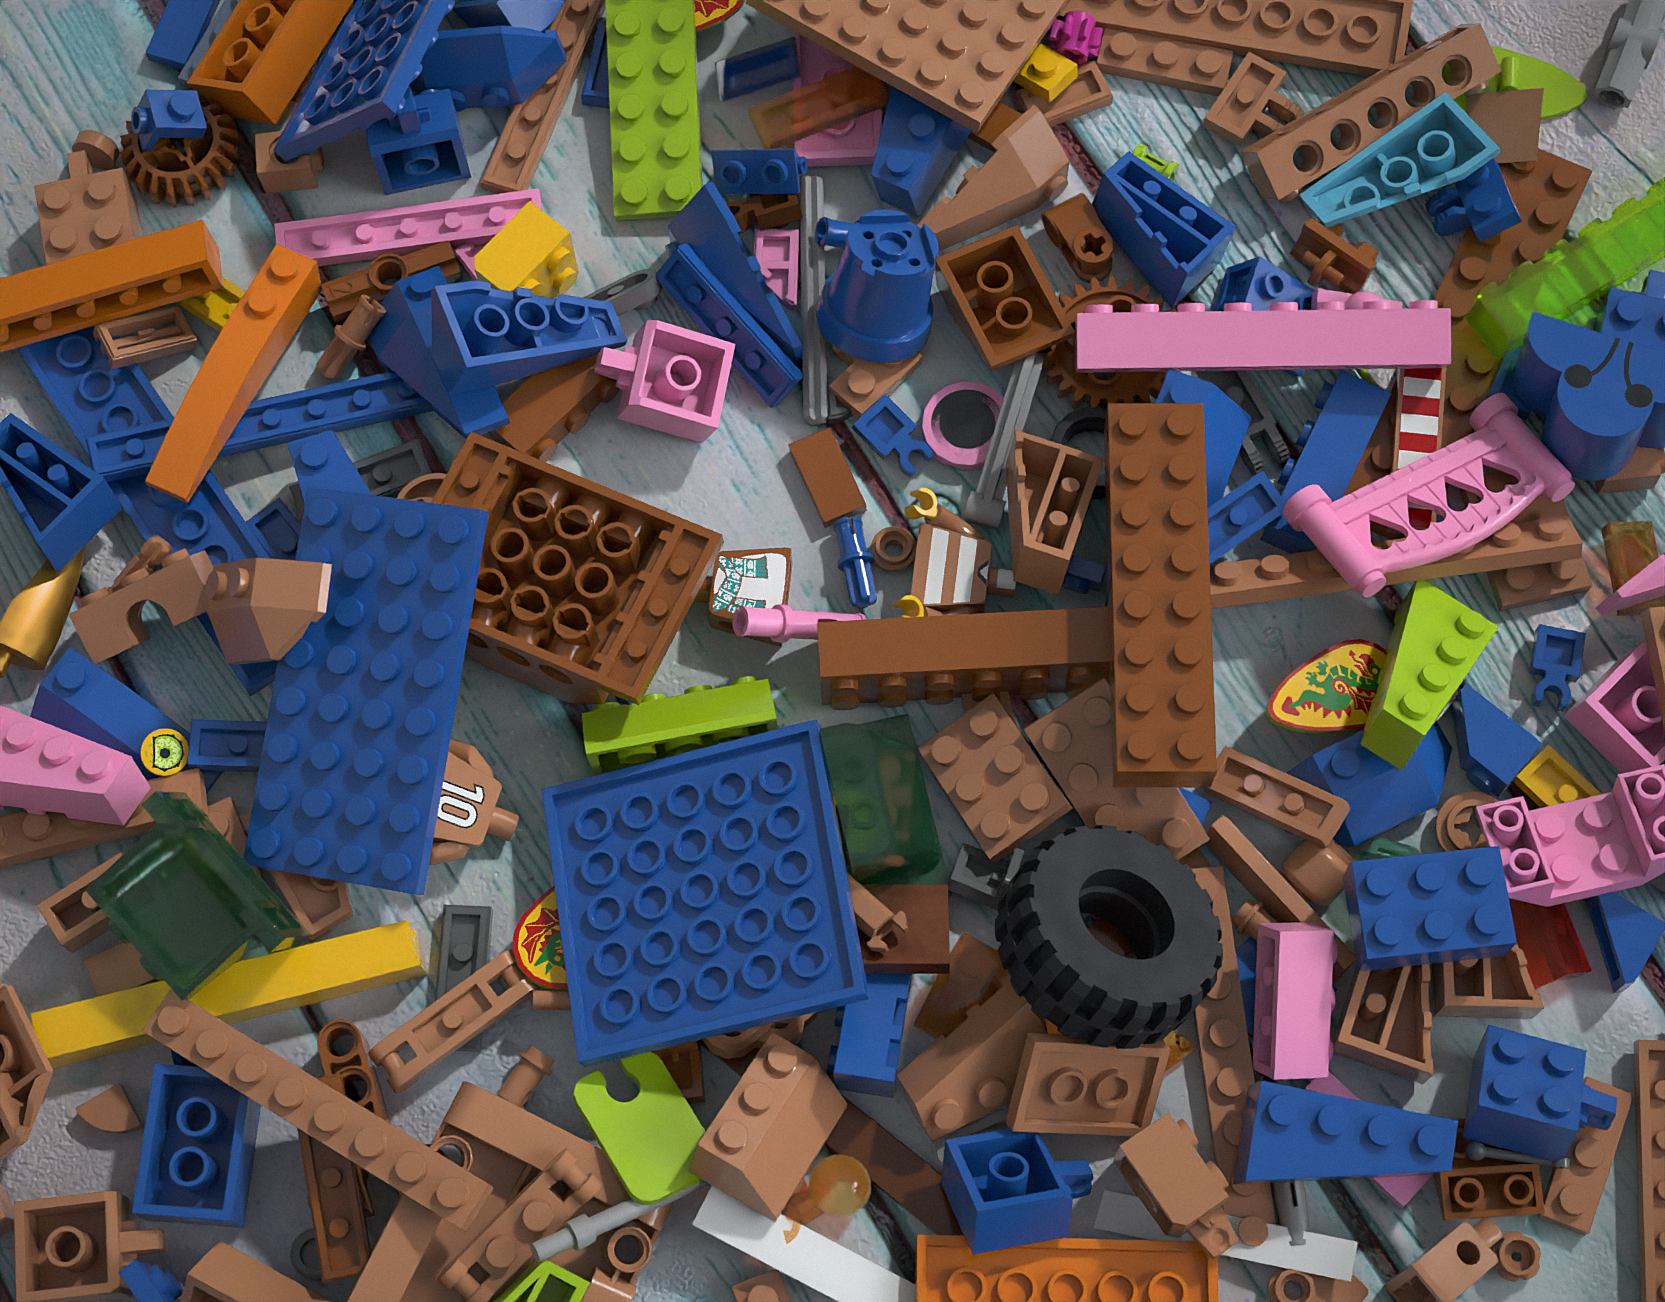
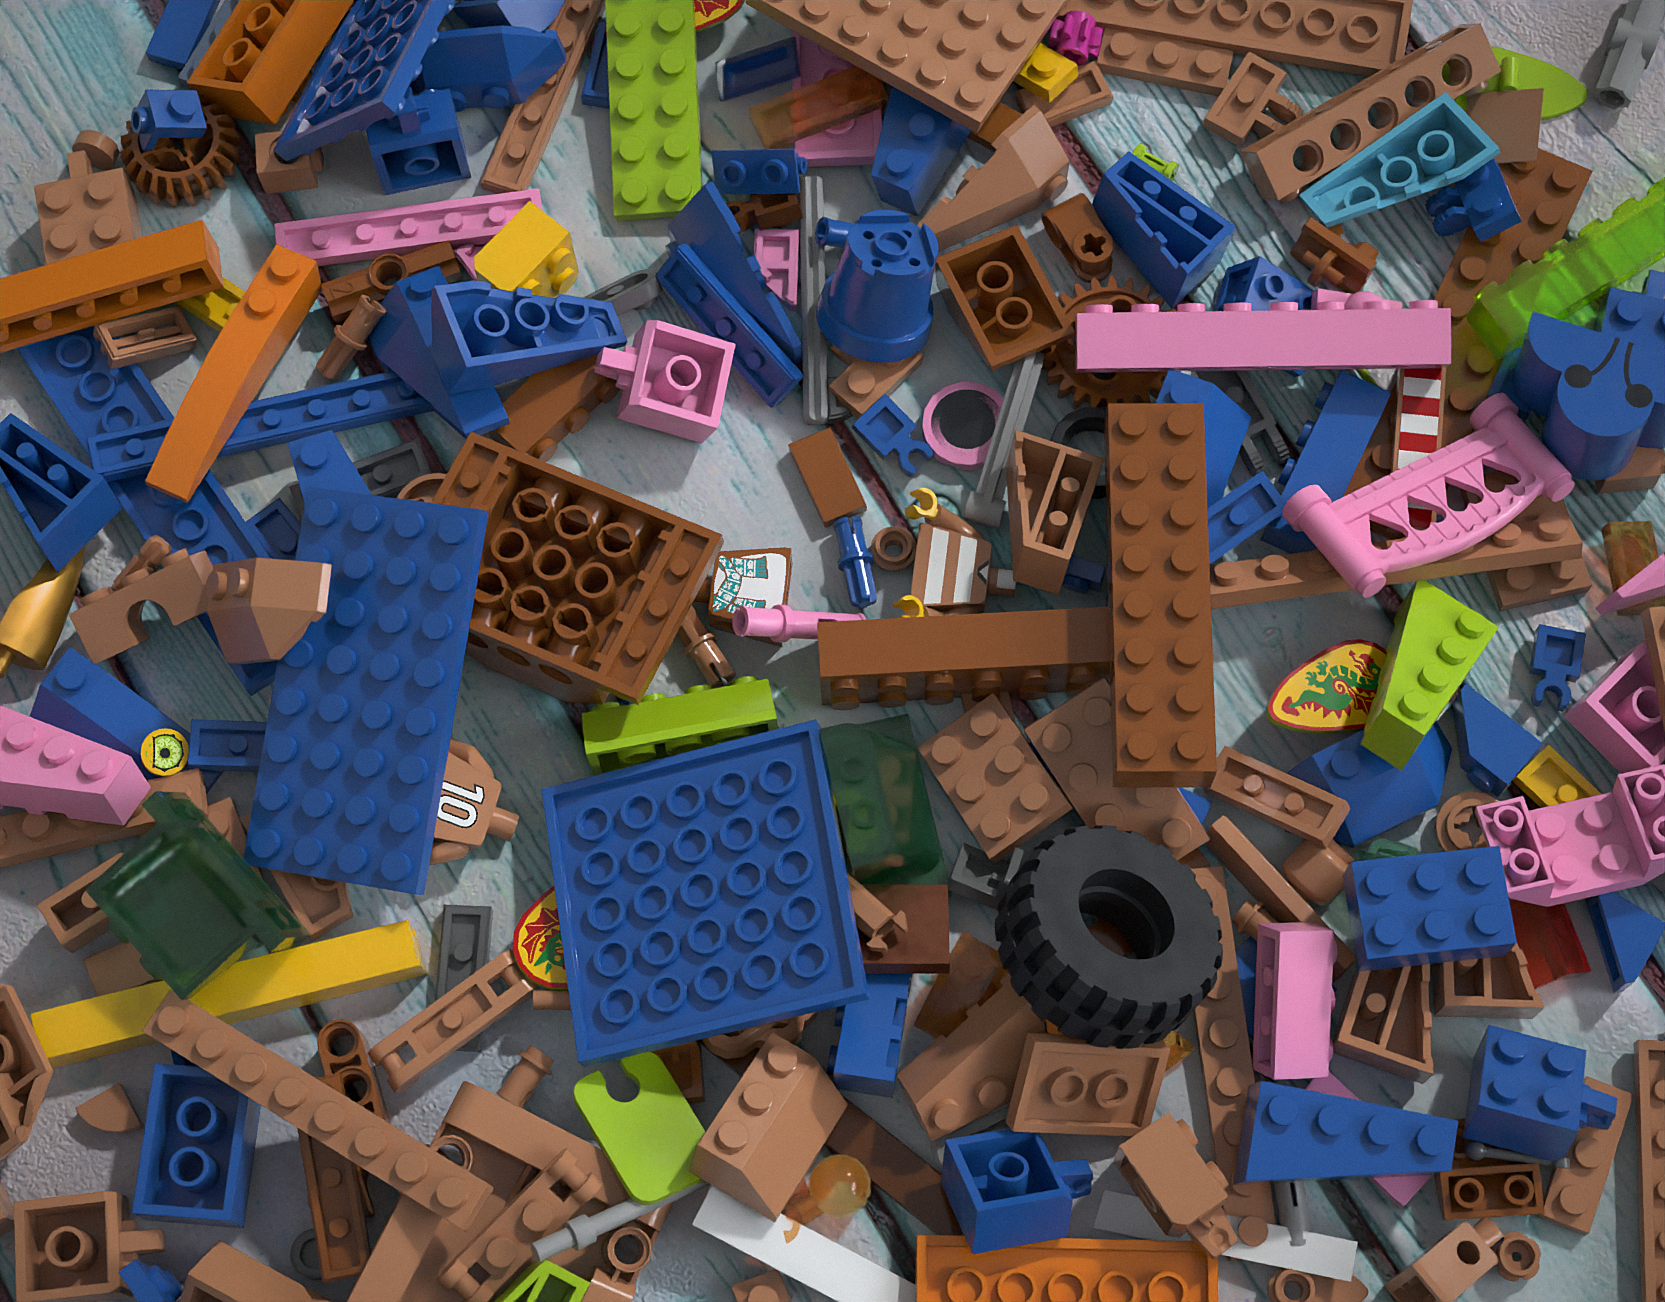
(704, 650): none -> nougat axle

